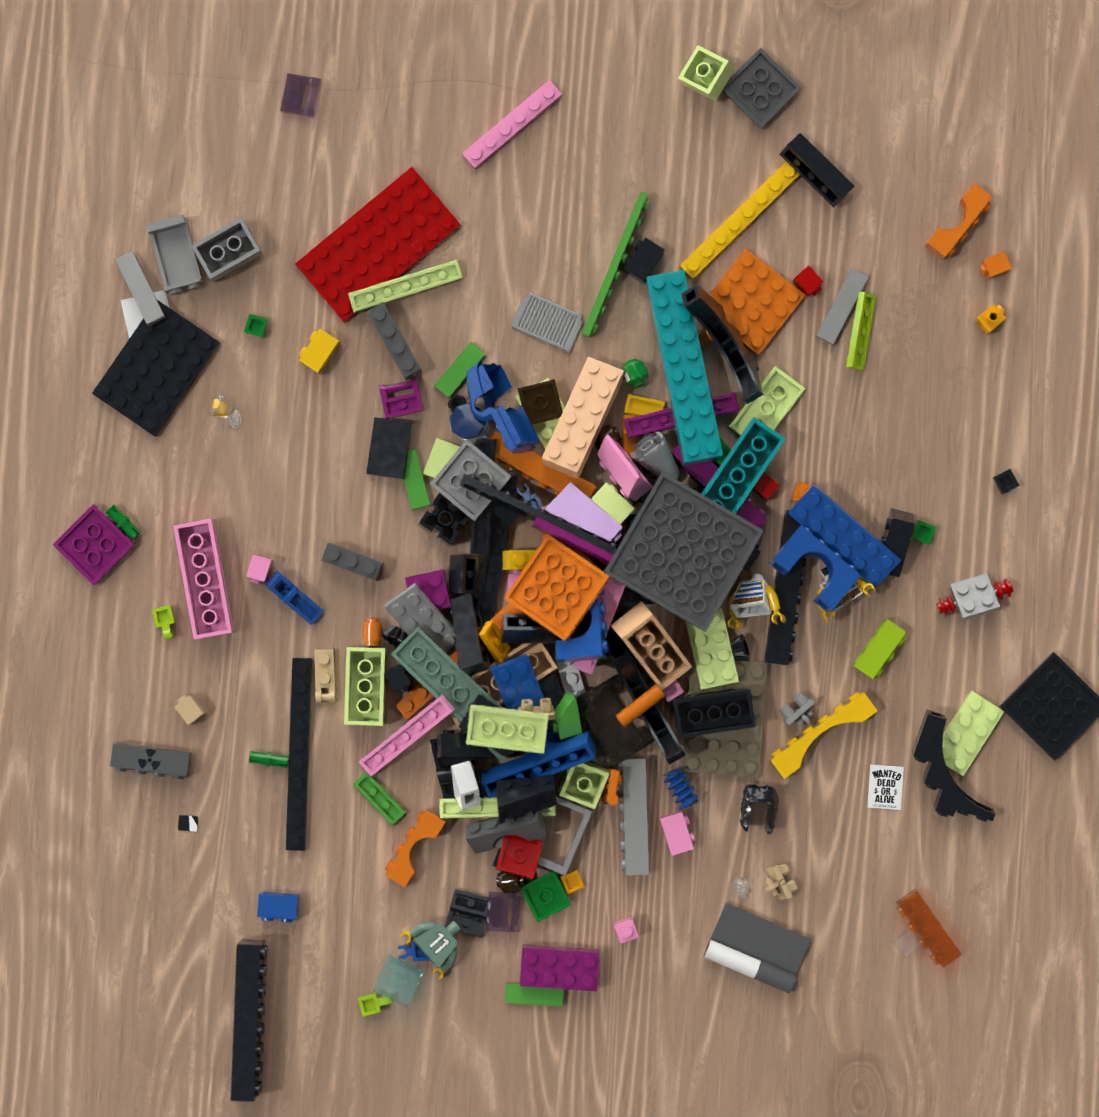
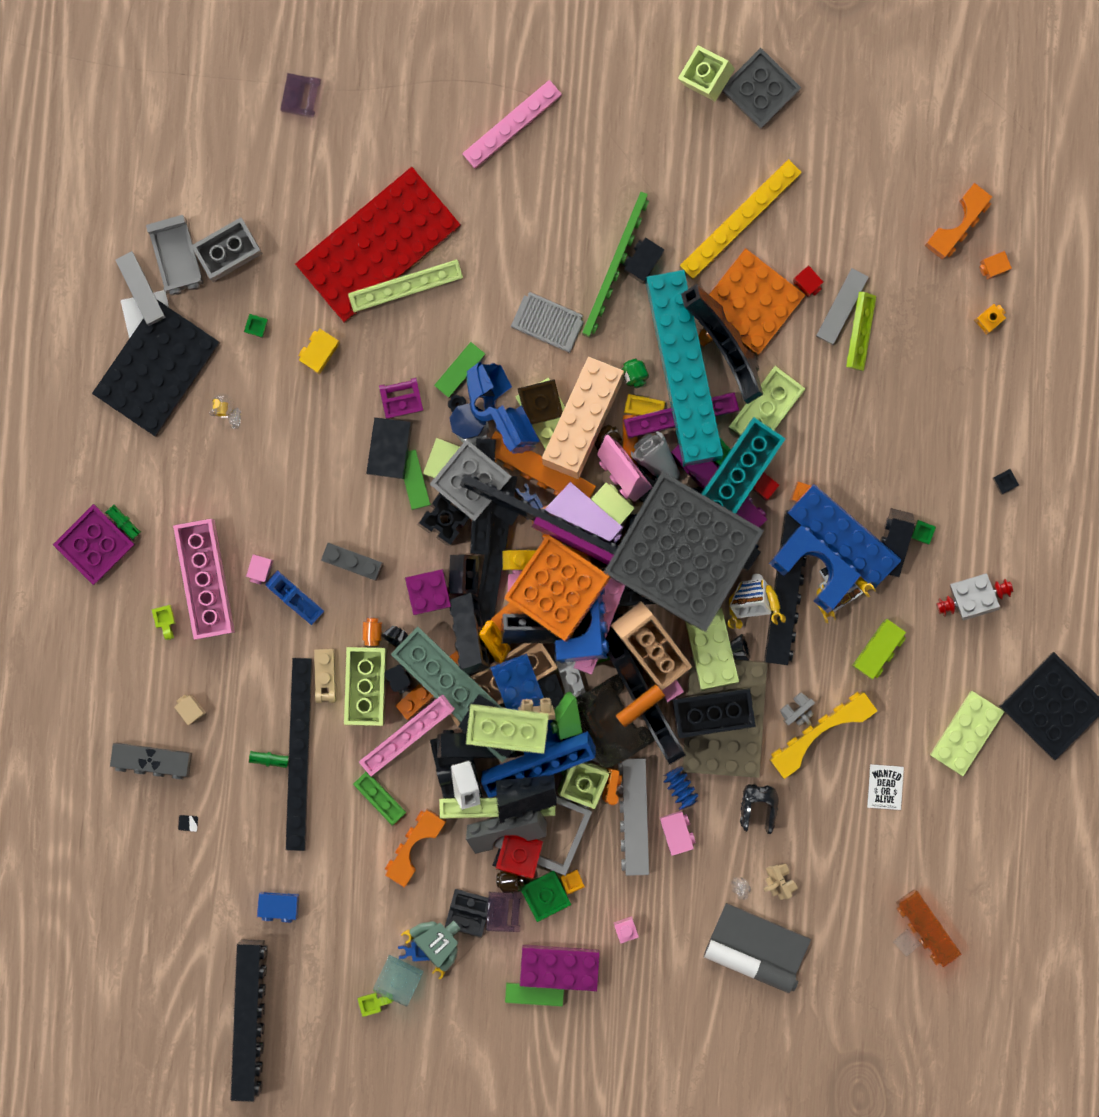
(394, 341): dark grey arch -> none
(415, 609): light grey plate -> none
(816, 170): black brick -> none
(950, 796): black arch -> none

